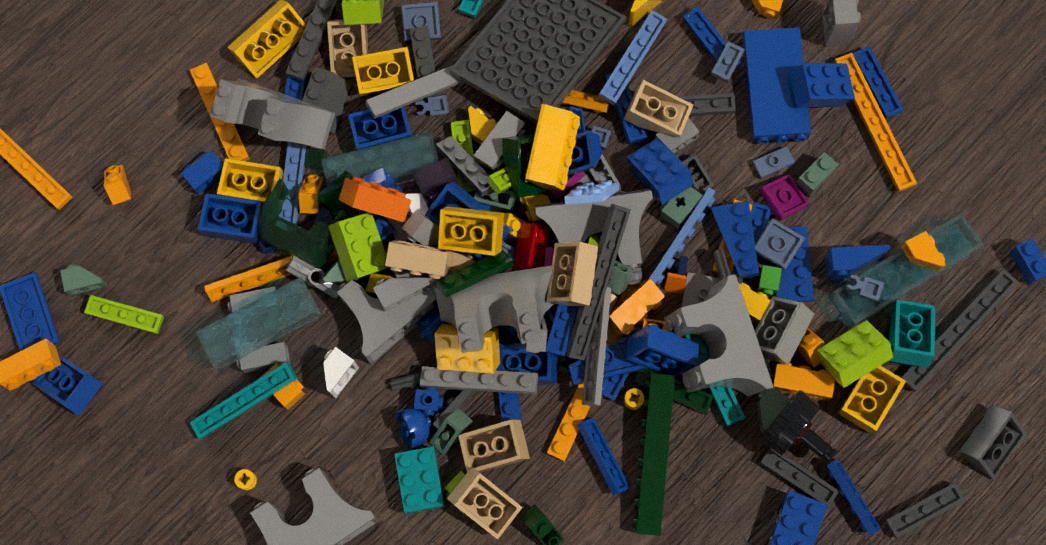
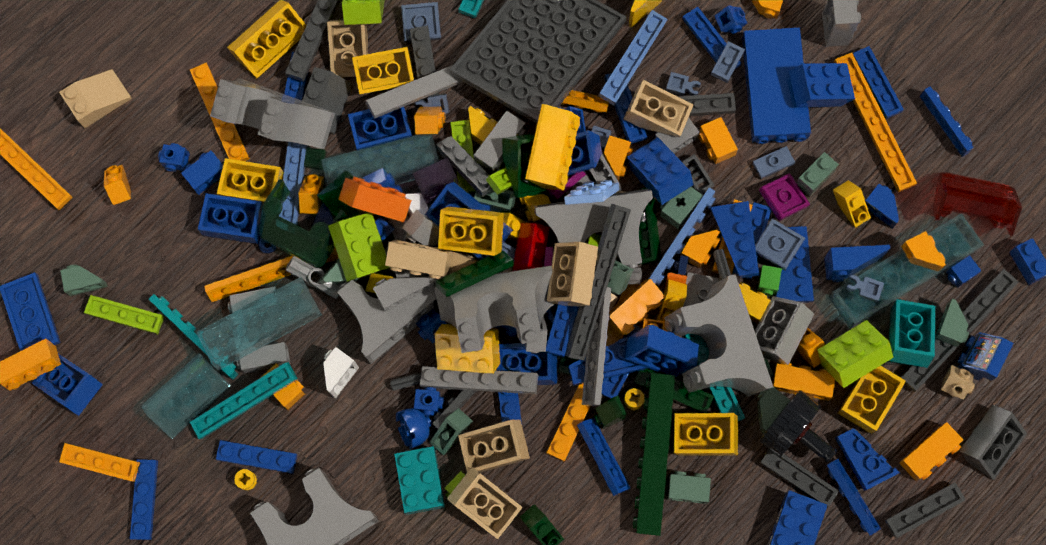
(95, 97): none -> tan slope
(99, 462): none -> light orange plate
(144, 500): none -> blue plate
(173, 157): none -> blue brick
(185, 396): none -> clear light blue slope
(187, 328): none -> teal plate
(256, 457): none -> blue plate
(429, 120): none -> light orange brick
(610, 412): none -> dark green slope
(616, 155): none -> light orange slope
(649, 235): none -> dark green slope
(675, 296): none -> yellow slope
(679, 84): none -> sand blue plate
(689, 488): none -> sand green brick
(699, 246): none -> light orange slope
(706, 434): none -> yellow brick
(717, 140): none -> light orange brick
(731, 19): none -> blue brick
(852, 203): none -> yellow slope
(864, 460): none -> blue wing
(883, 205): none -> blue slope
(932, 452): none -> light orange brick
(948, 124): none -> blue plate
(952, 325): none -> sand green slope
(958, 382): none -> tan brick
(963, 271): none -> blue brick
(977, 198): none -> clear red windscreen
(985, 355): none -> blue piece

